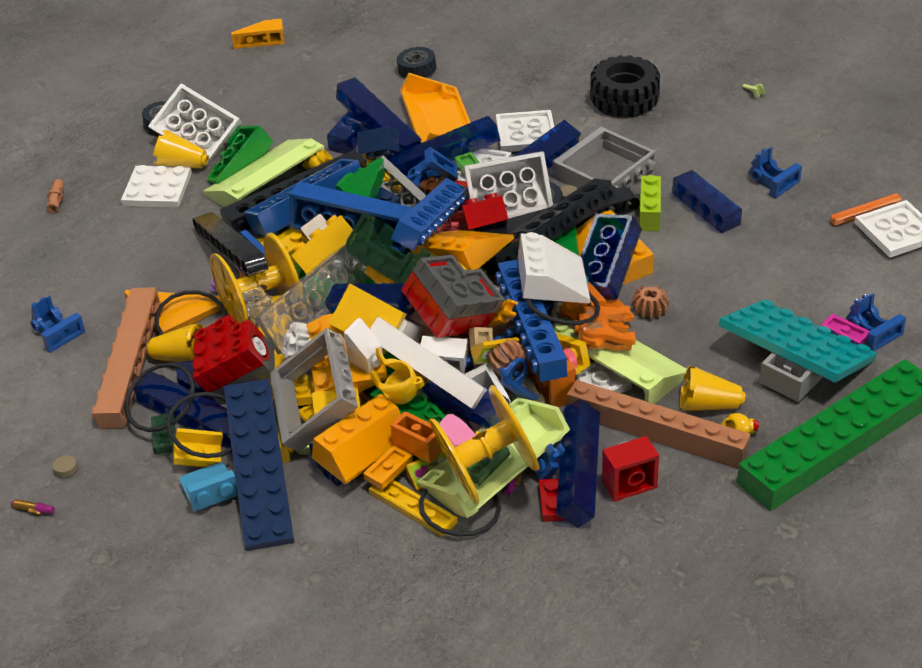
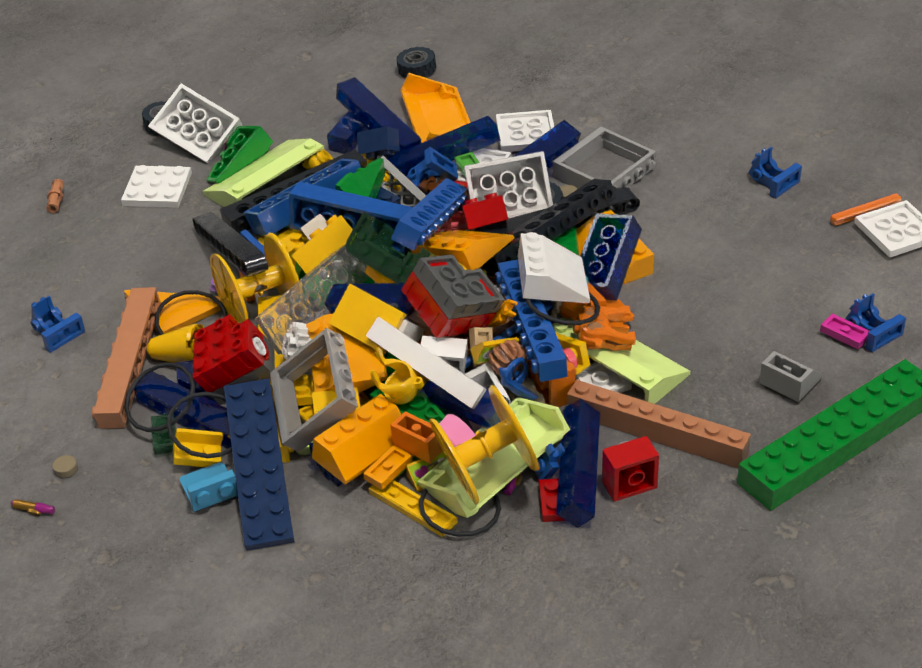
(176, 151): yellow cone -> none
(256, 302): clear brick -> none
(259, 34): light orange slope -> none
(362, 346): white slope -> none
(483, 469): clear green plate -> none
(625, 86): black tyre -> none
(650, 203): lime brick -> none
(650, 301): nougat gear -> none
(707, 201): clear blue brick -> none
(709, 392): yellow cone -> none
(742, 423): yellow animal -> none
(757, 89): yellowish green hand -> none
(798, 340): teal plate -> none

